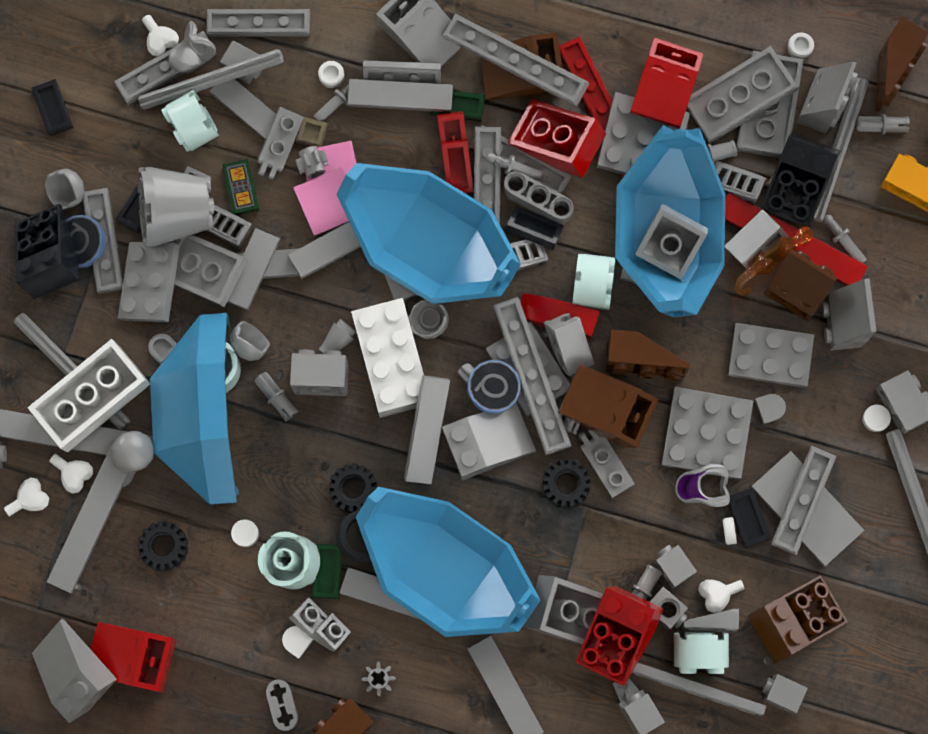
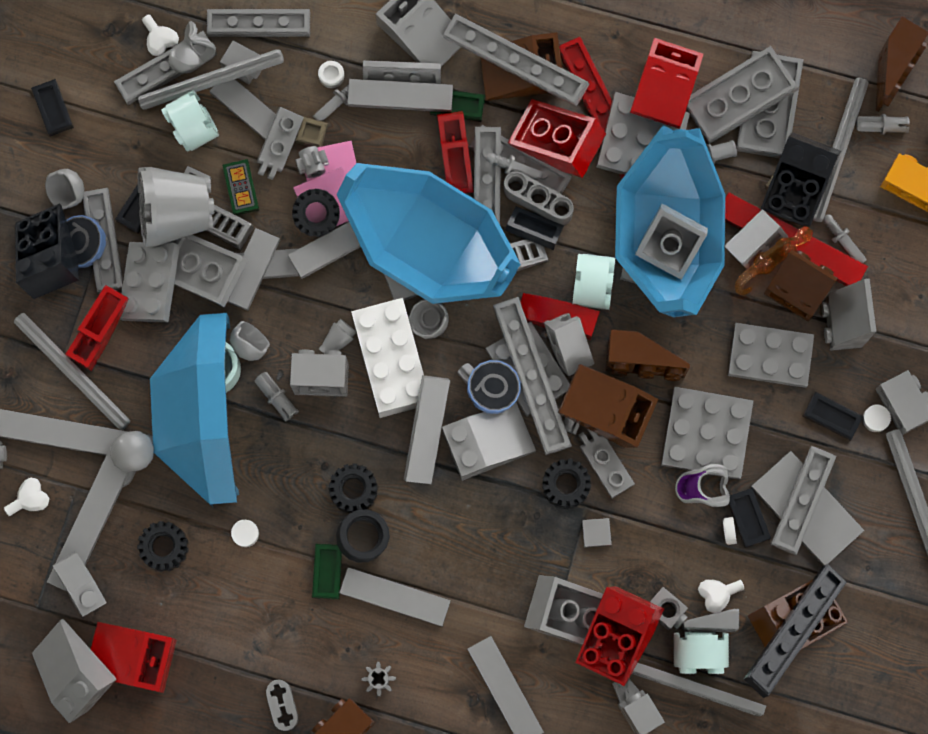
(72, 473): white rock -> none
(79, 584): none -> light grey slope
(89, 395): white brick -> none
(97, 328): none -> red slope
(161, 346): light grey tile -> none
(280, 549): light aqua brick -> none
(296, 641): white tile -> none
(308, 227): none -> black tyre
(316, 624): light grey slope -> none
(444, 565): dark azure panel -> none
(596, 532): none -> light grey tile
(647, 582): light grey axle -> none
(674, 565): light grey brick -> none
(749, 177): light grey slope -> none
(770, 408): light grey tile -> none
(784, 693): light grey brick -> none
(794, 631): none -> black tile
(800, 46): white tile -> none
(827, 96): light grey slope -> none
(832, 416): none -> black tile

